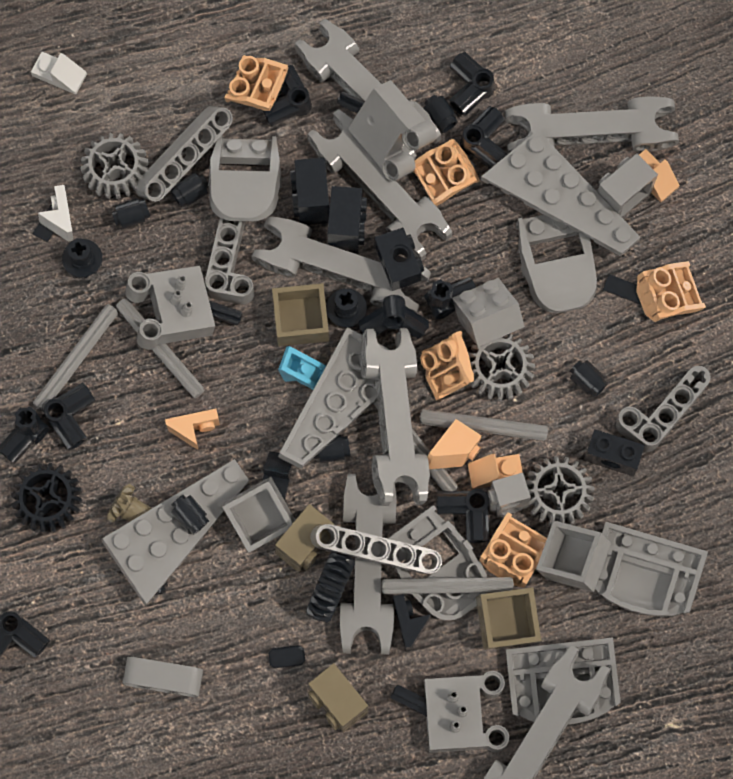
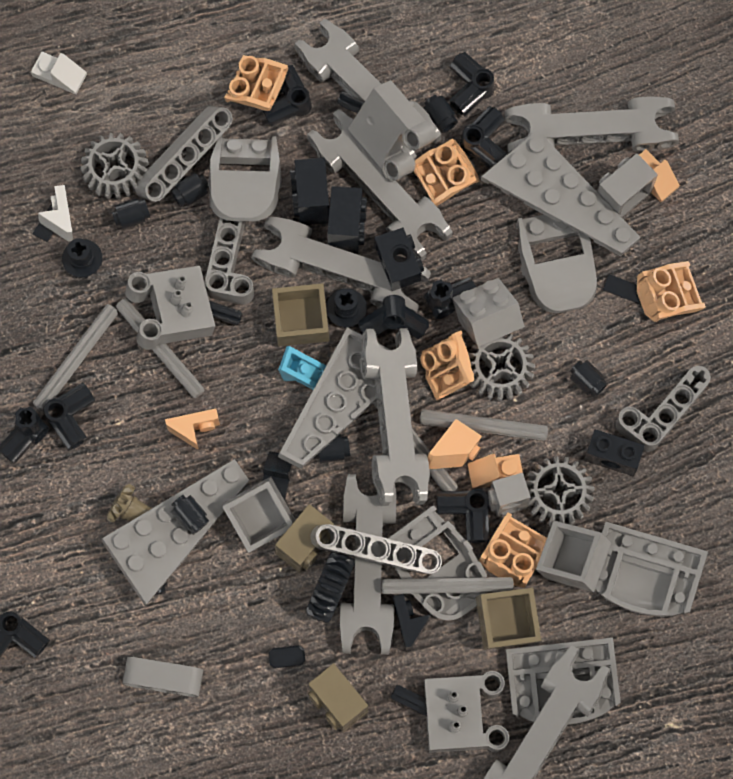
(65, 507): black gear -> none

